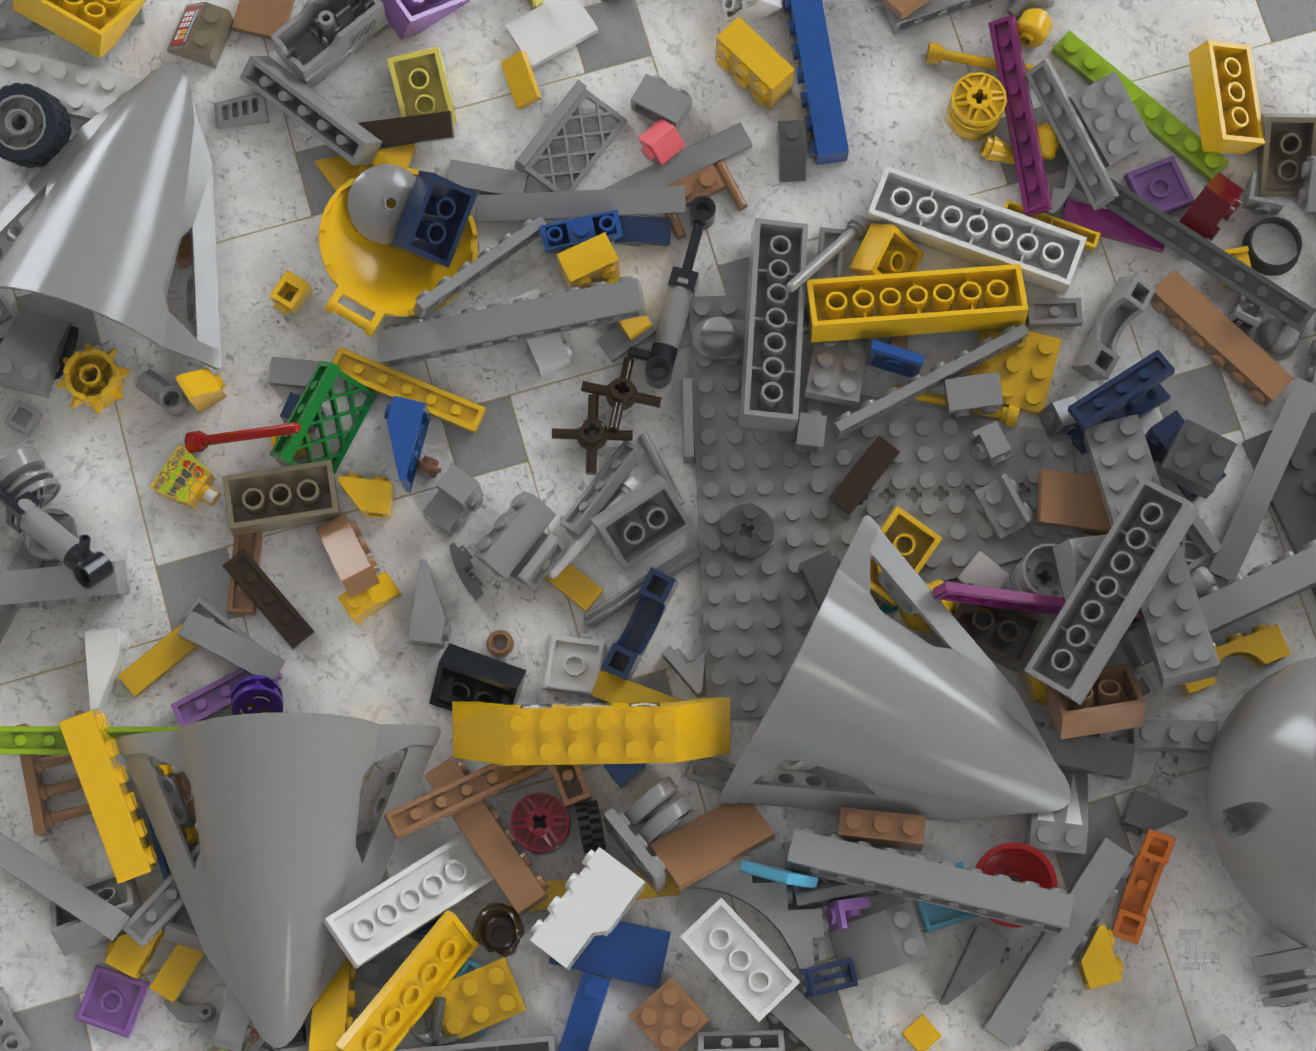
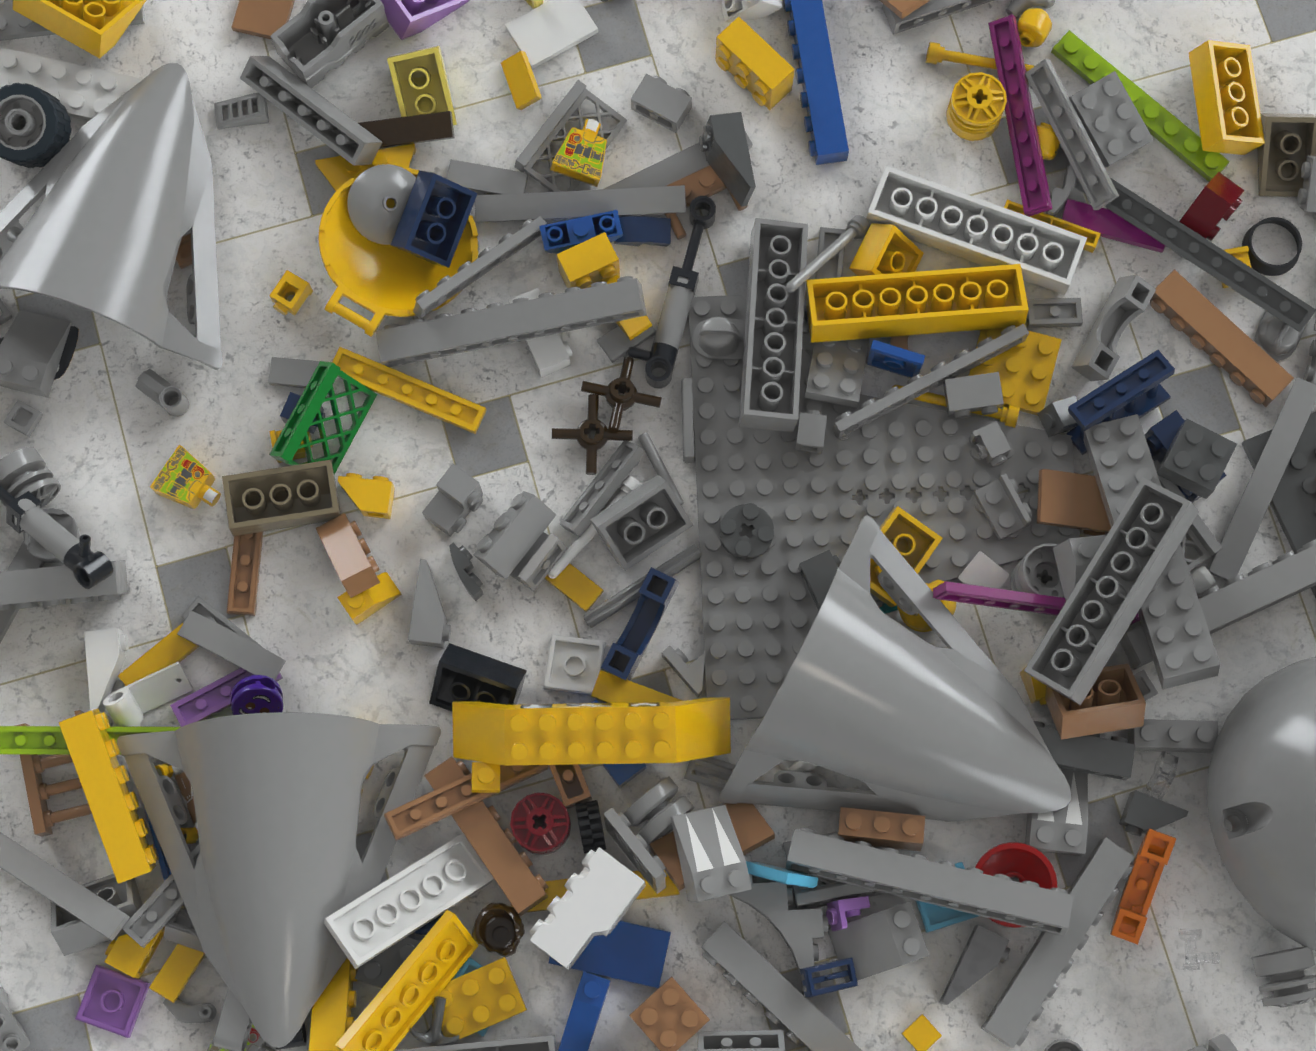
(106, 386): yellow brick -> none
(132, 701): none -> white door
(198, 441): red piece -> none
(202, 33): dark tan slope -> none
(202, 388): yellow slope -> none
(268, 599): dark brown tile -> none
(407, 428): blue slope -> none
(428, 466): medium nougat plate -> none
(485, 778): none -> yellow plate
(500, 635): medium nougat plate -> none
(582, 154): none -> torso
(661, 142): coral brick -> none
(710, 854): none -> light grey slope
(728, 154): none -> dark grey slope
(739, 959): white plate -> none
(791, 150): dark grey slope -> none
(864, 475): dark brown tile -> none
(997, 150): yellow cone -> none
(1000, 632): dark brown brick -> none
(1097, 960): yellow slope -> none
(1161, 185): medium lavender tile -> none
(1246, 315): light grey slope -> none
(1260, 205): light grey bracket -> none
(1261, 647): yellow arch -> none

